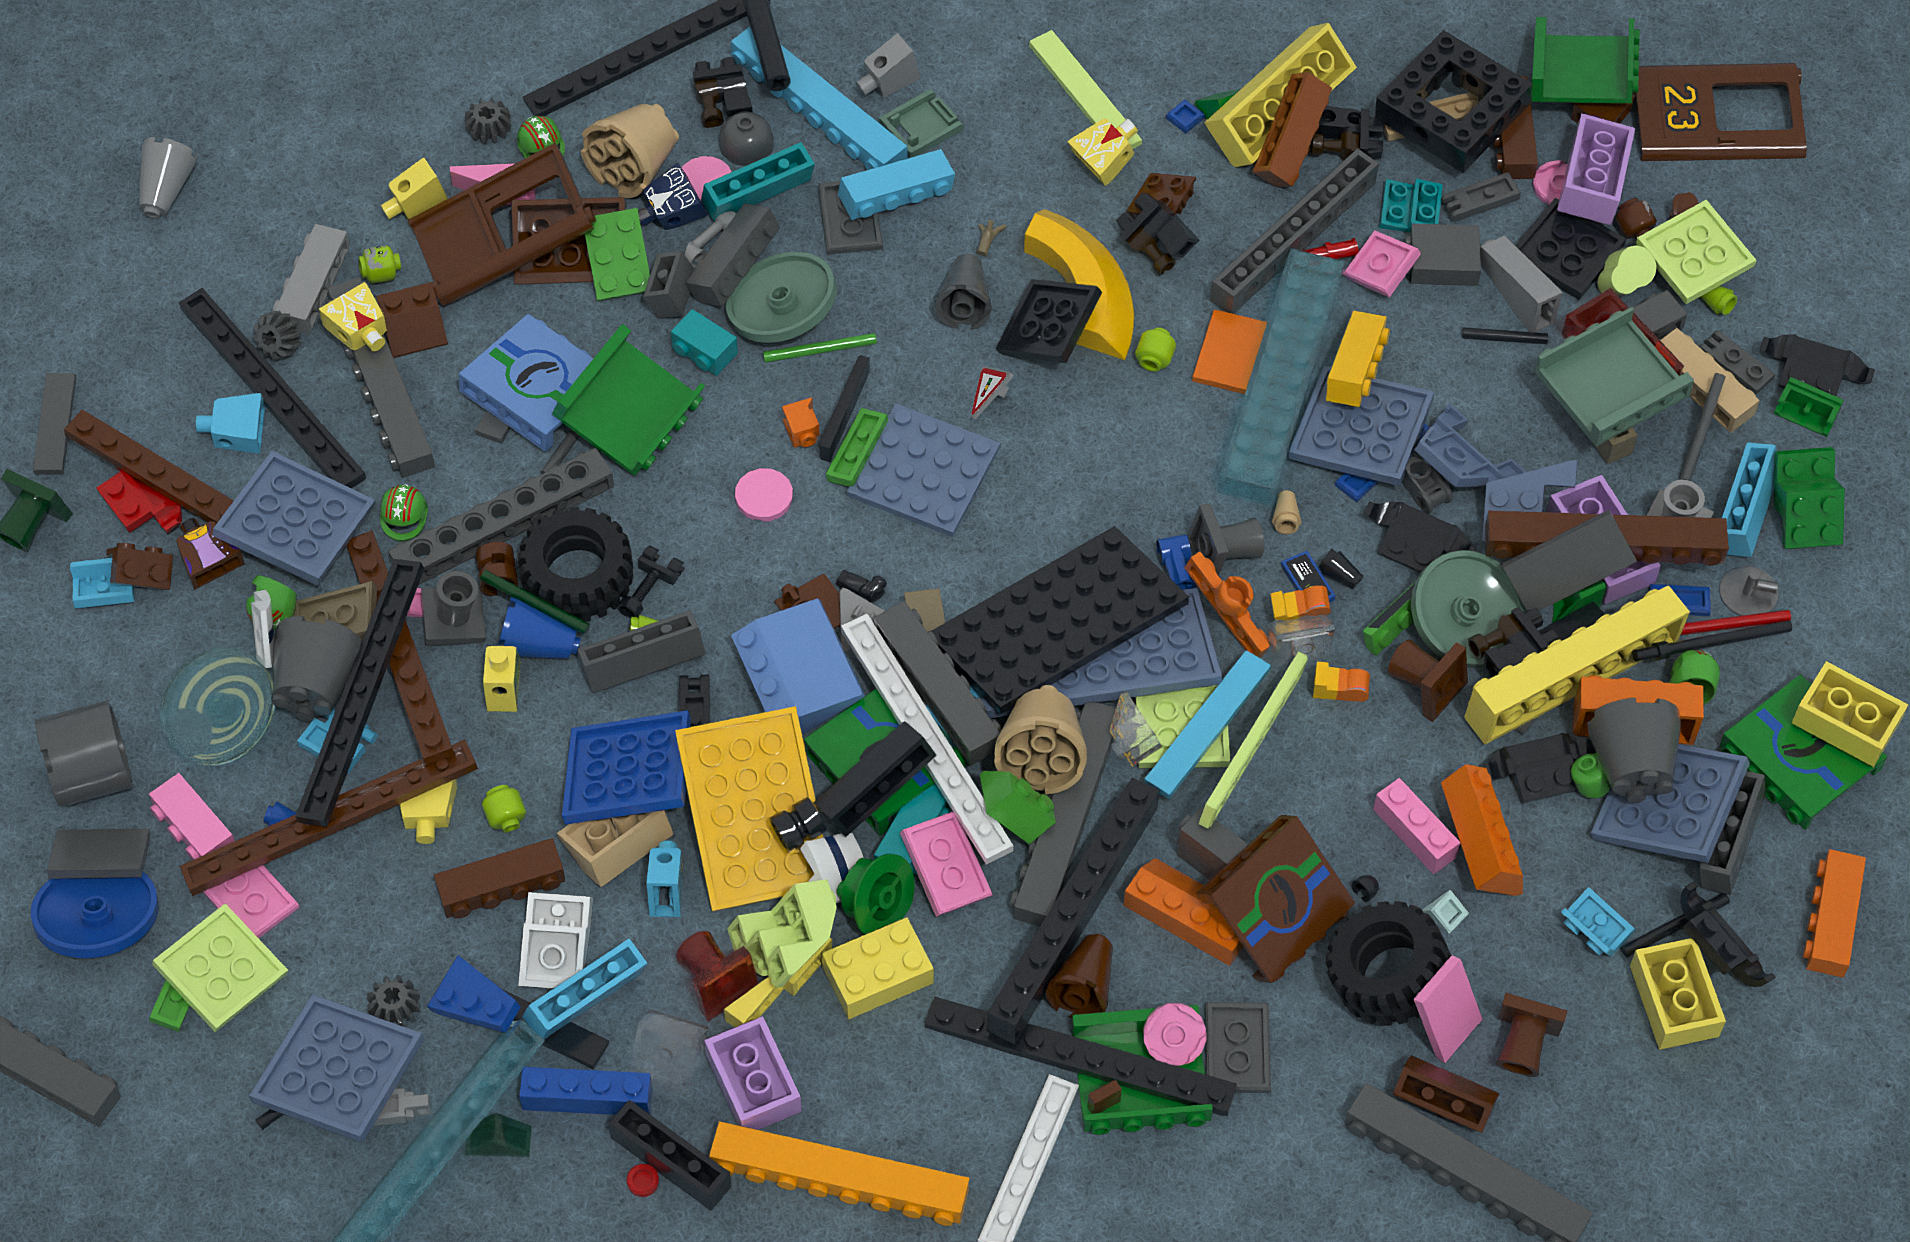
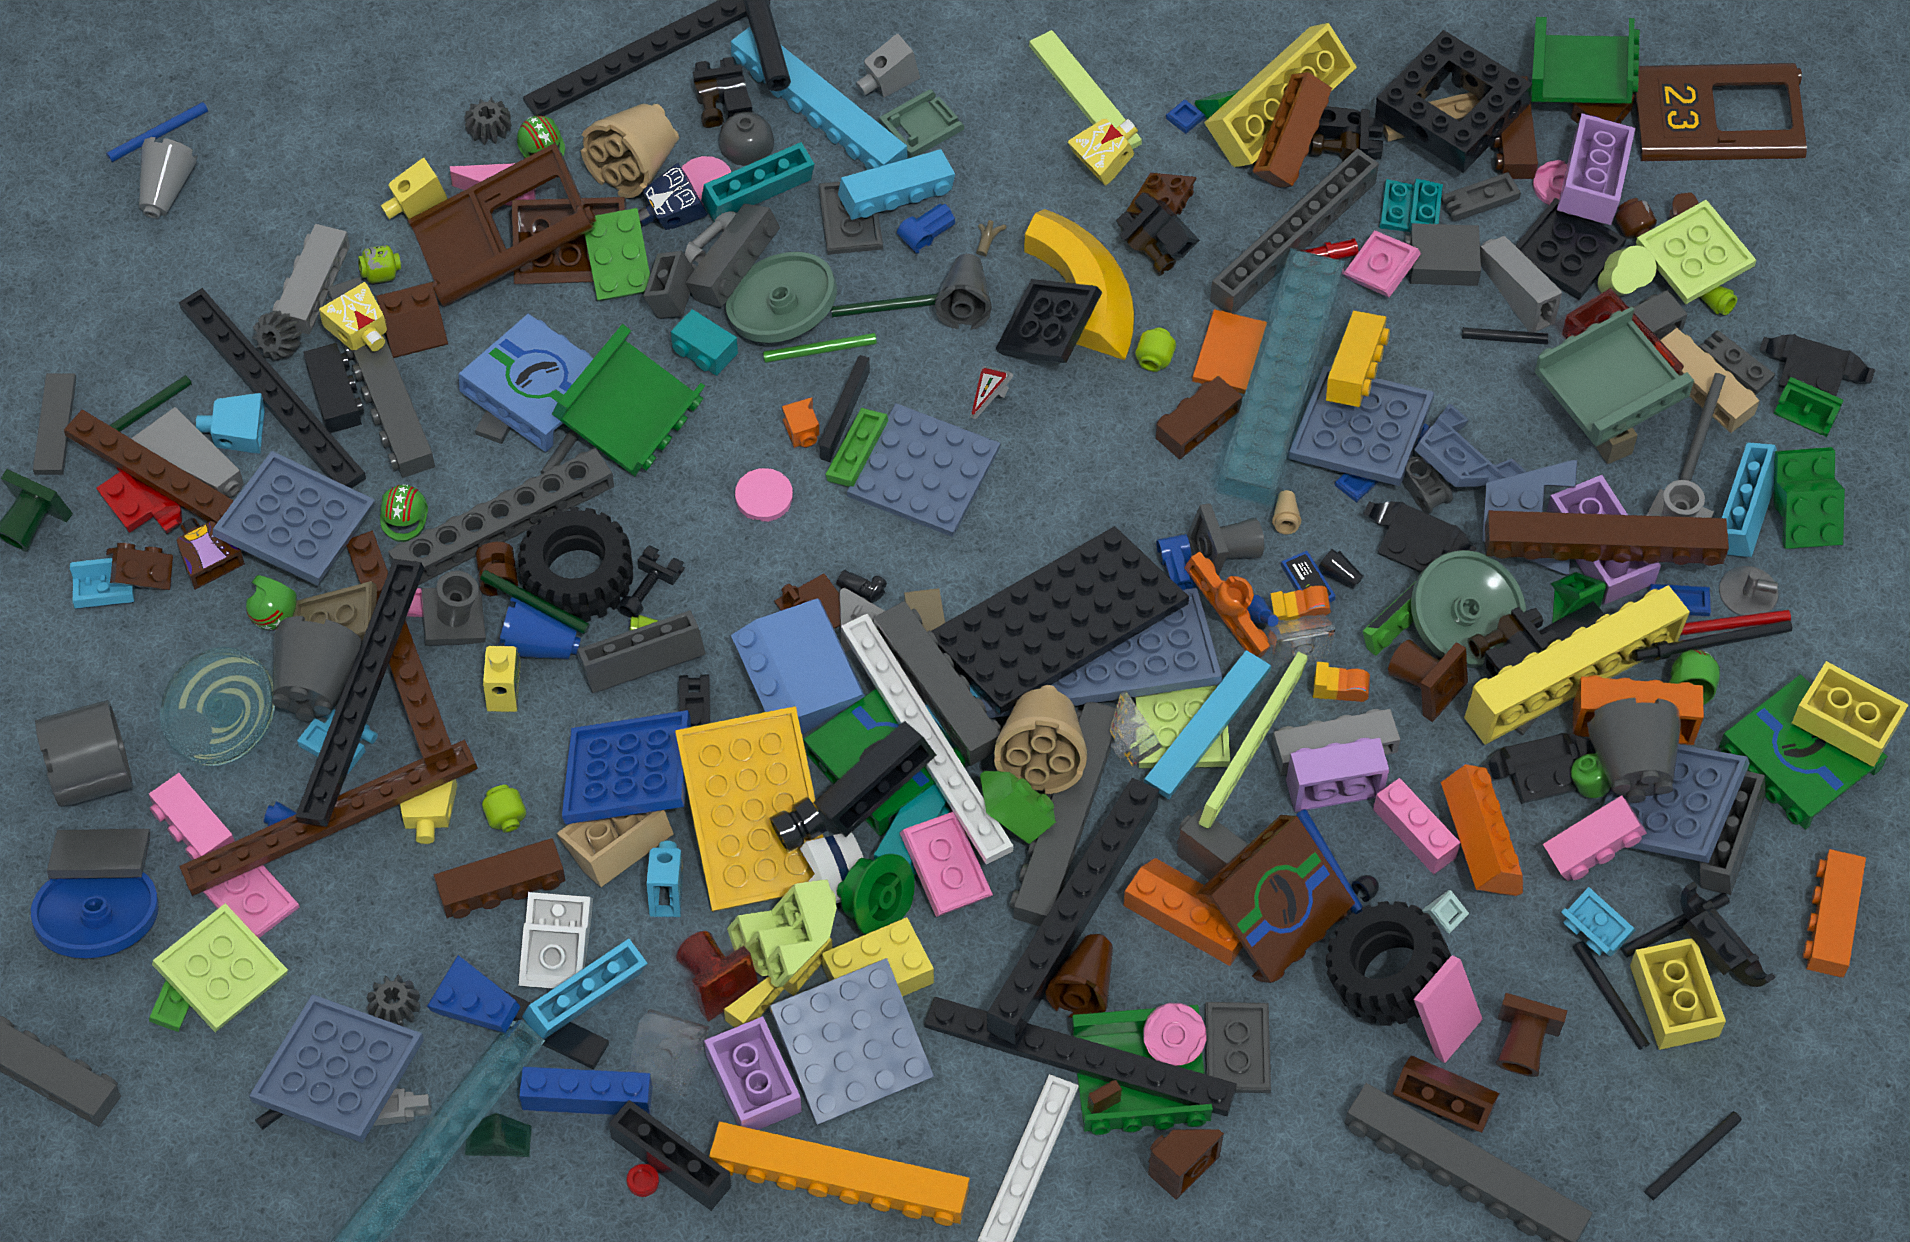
(151, 403): none -> dark green bar
(157, 131): none -> blue bar
(187, 448): none -> light grey slope
(263, 627): white slope -> none
(334, 387): none -> black brick
(851, 1041): none -> sand blue plate
(883, 305): none -> dark green bar
(922, 230): none -> blue piece
(1183, 1158): none -> reddish brown slope
(1198, 417): none -> reddish brown brick
(1261, 612): none -> blue cone
(1310, 826): none -> blue bar
(1336, 774): none -> lavender brick
(1343, 730): none -> light grey brick
(1569, 562): dark grey tile -> none
(1595, 839): none -> bright pink brick
(1611, 995): none -> black piece
(1693, 1155): none -> black bar

